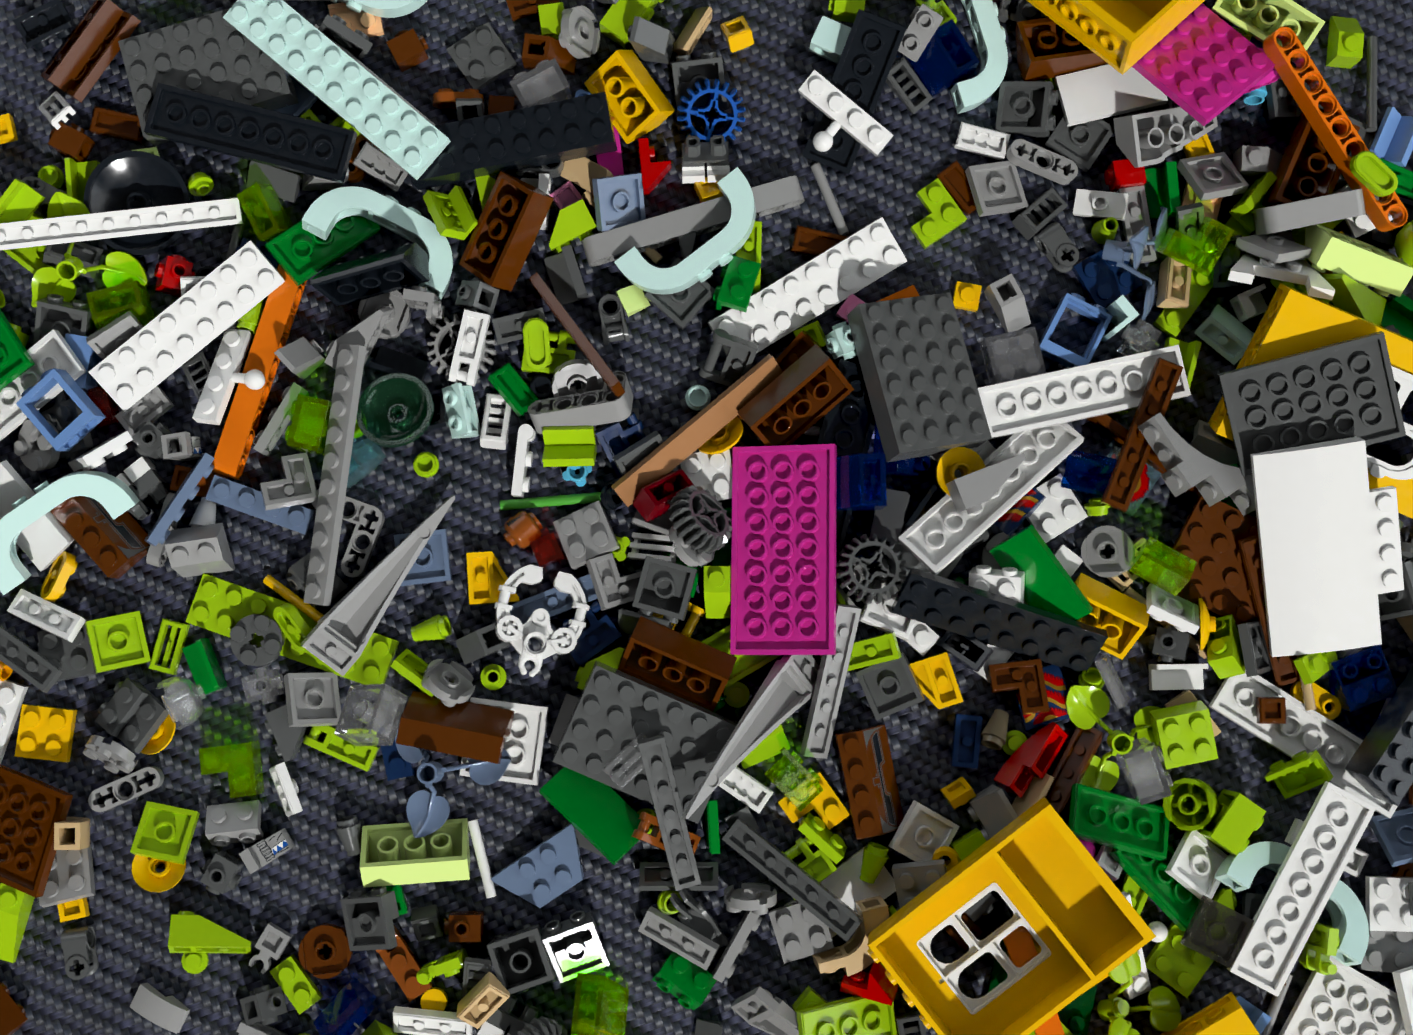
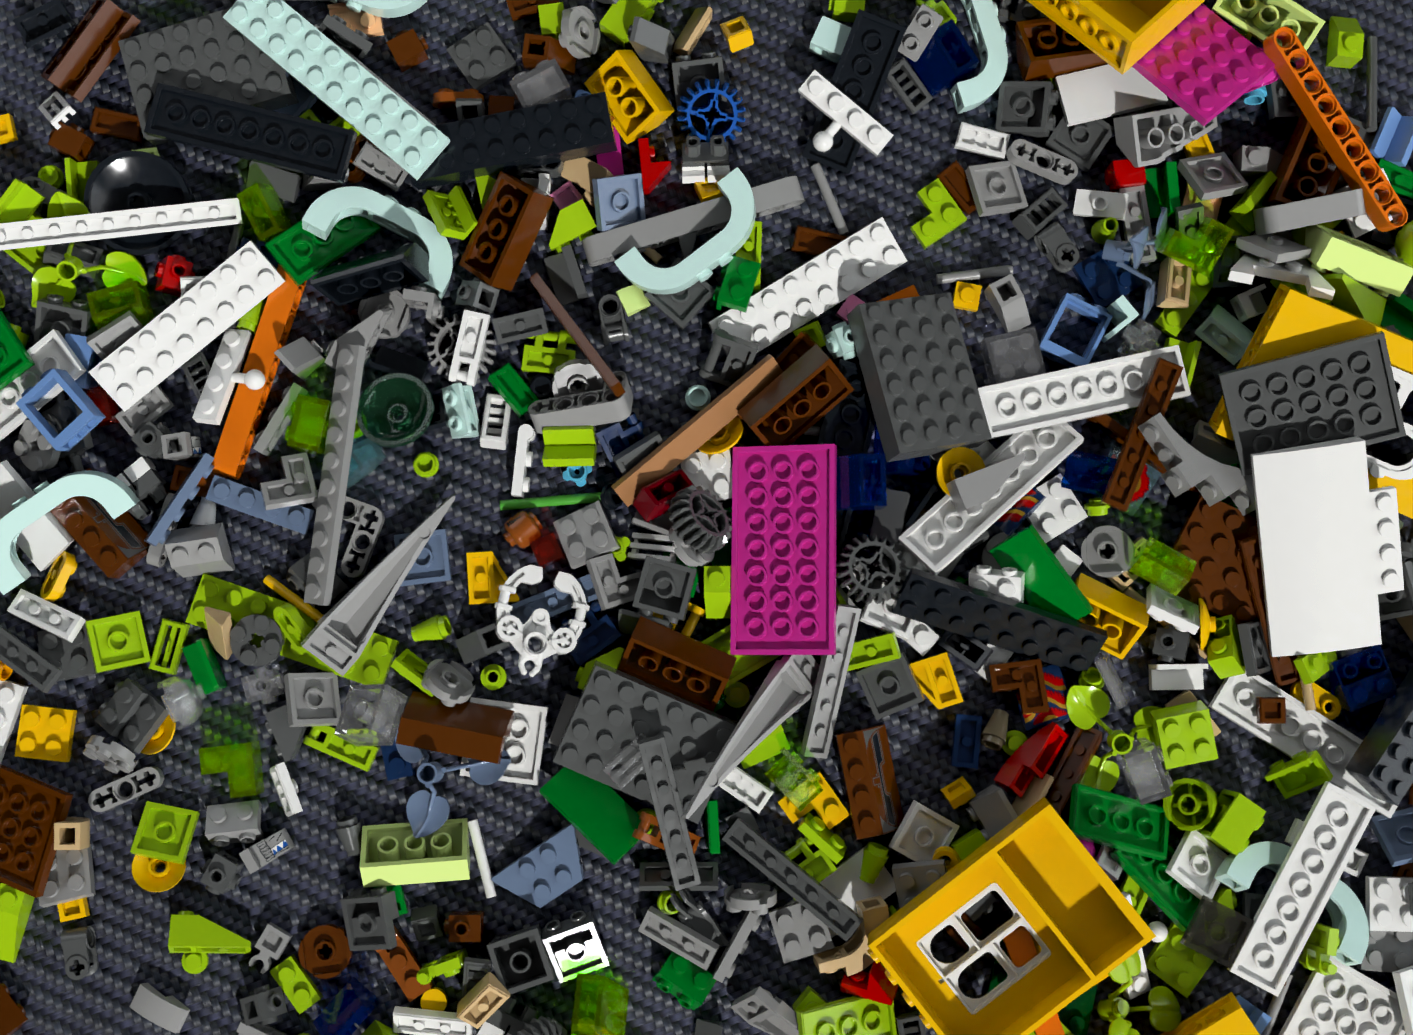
(107, 449): white plate -> none
(200, 184): lime plate -> none
(219, 627): none -> tan slope
(536, 343): lime tile -> none
(974, 274): none -> light grey bar
(1373, 173): lime tile -> none

